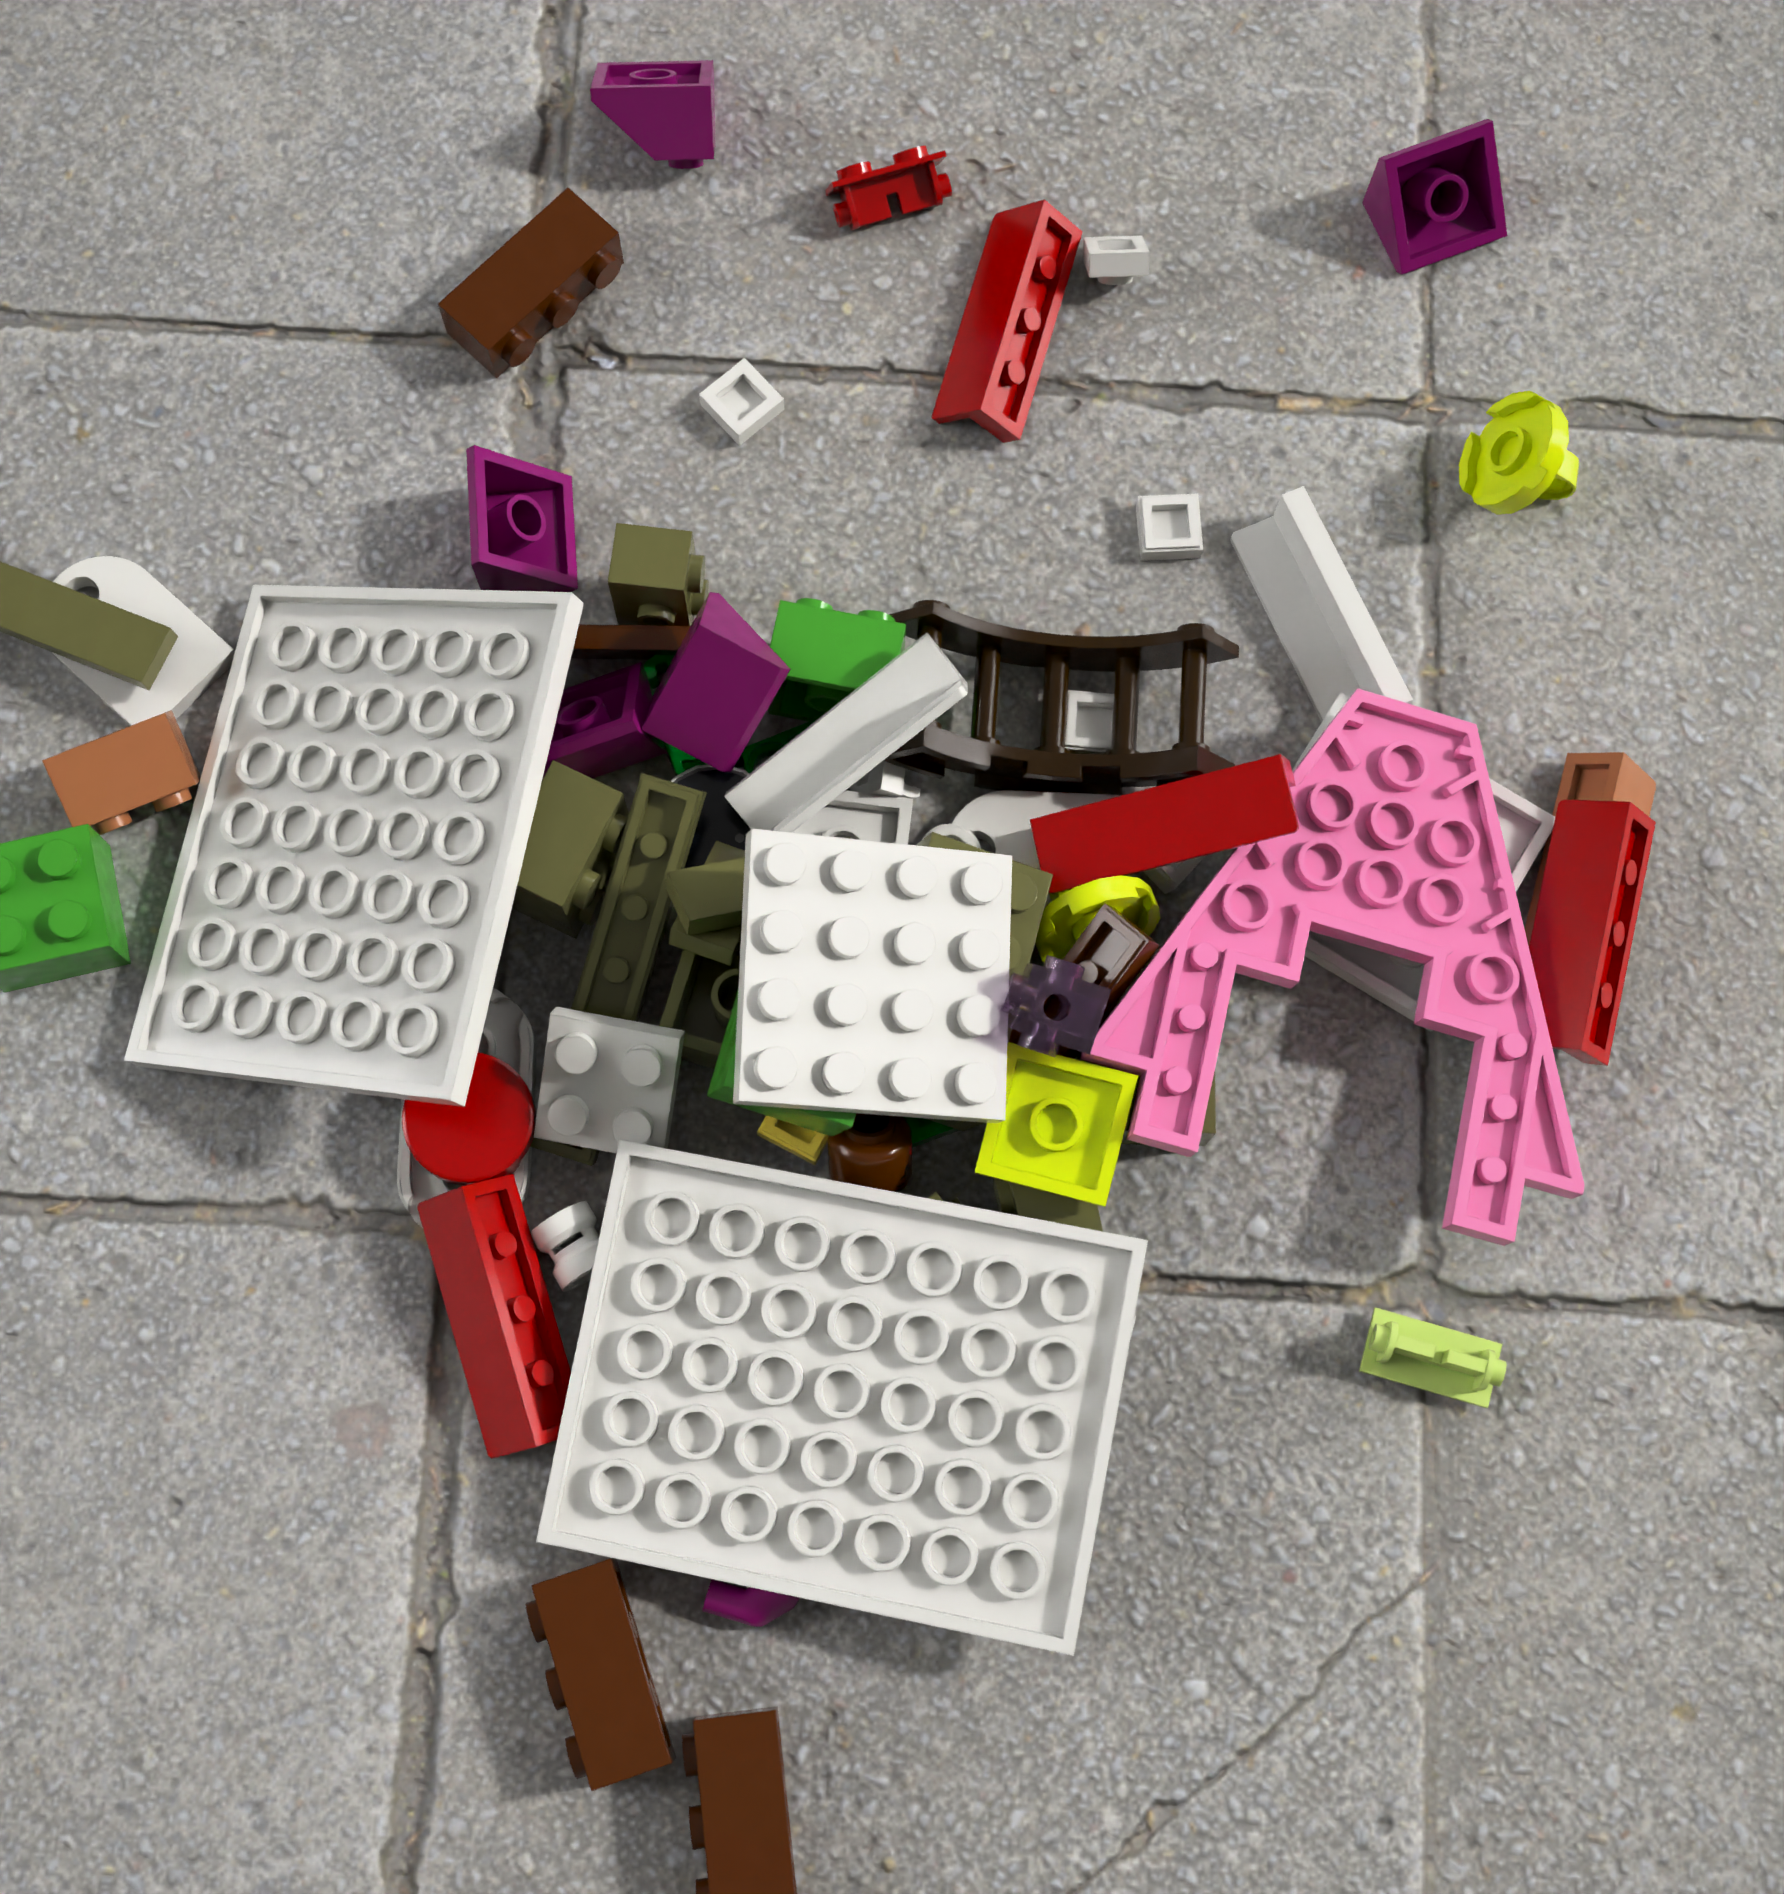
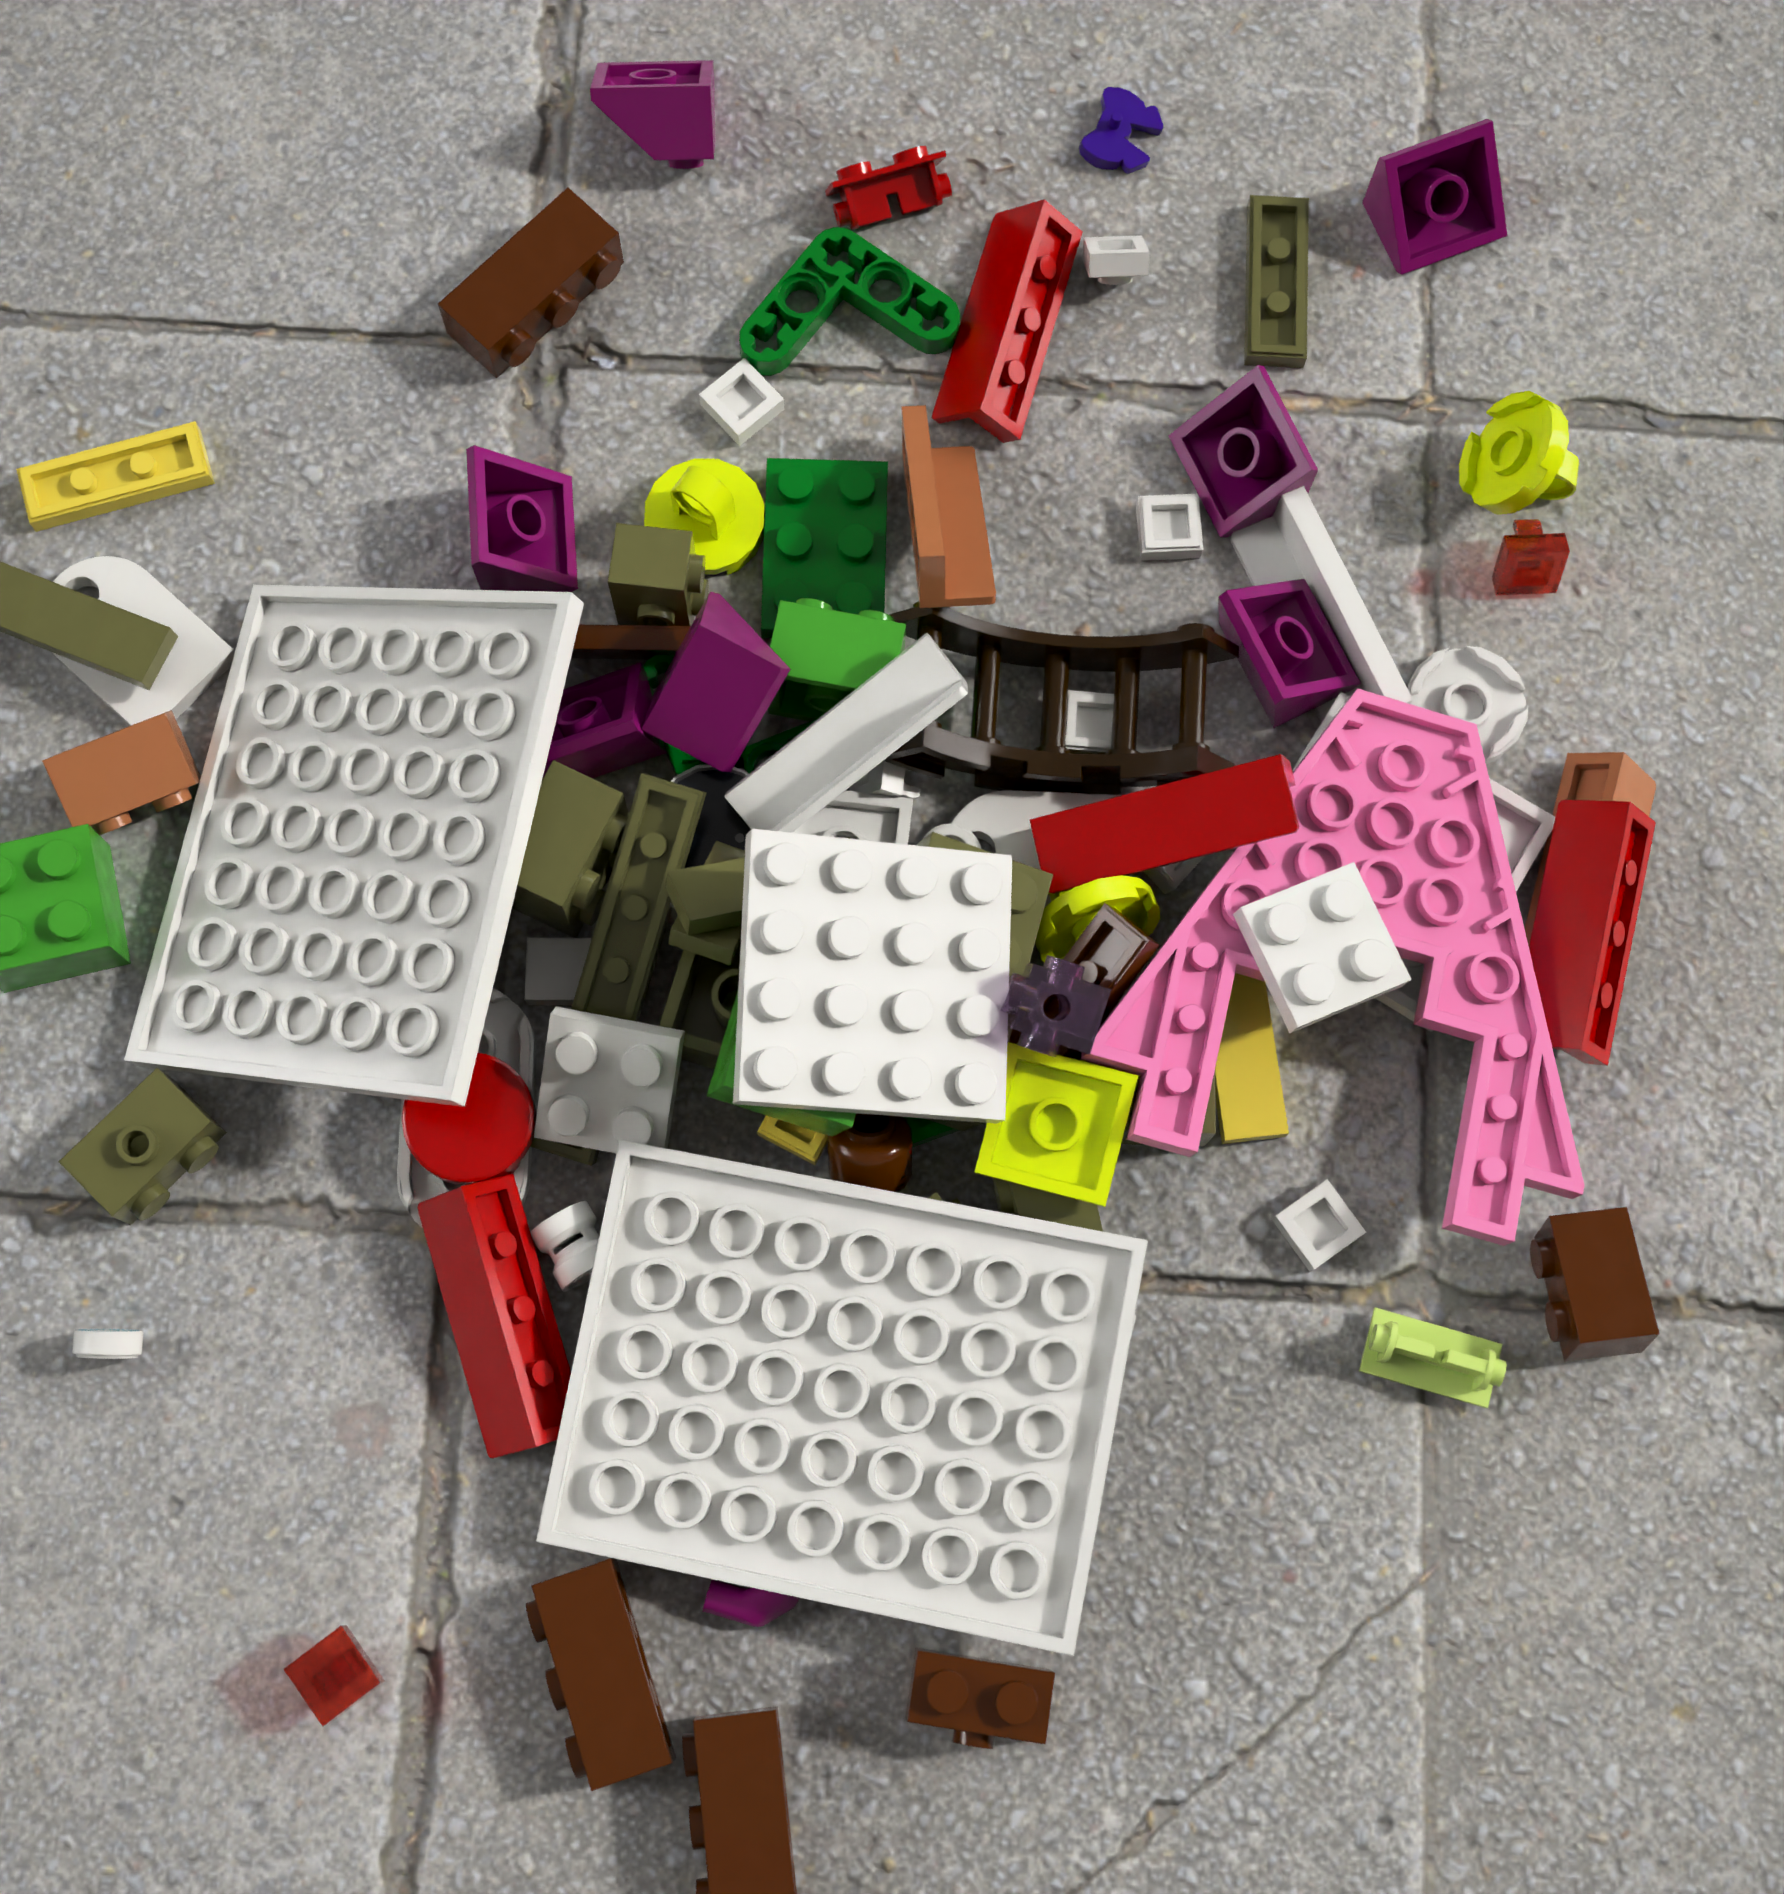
(107, 1343): none -> white tile
(115, 476): none -> light yellow tile
(144, 1148): none -> olive brick
(334, 1675): none -> clear red tile
(554, 969): none -> white tile
(716, 505): none -> neon yellow tile
(824, 535): none -> green plate
(836, 284): none -> green beam
(945, 519): none -> nougat panel
(979, 1698): none -> reddish brown brick
(1108, 144): none -> dark purple piece
(1243, 453): none -> magenta slope
(1247, 1068): none -> light yellow tile
(1276, 281): none -> olive tile
(1285, 647): none -> magenta slope
(1318, 1225): none -> white tile
(1321, 947): none -> white plate
(1476, 689): none -> white tile
(1530, 560): none -> clear red tile
(1594, 1284): none -> reddish brown brick

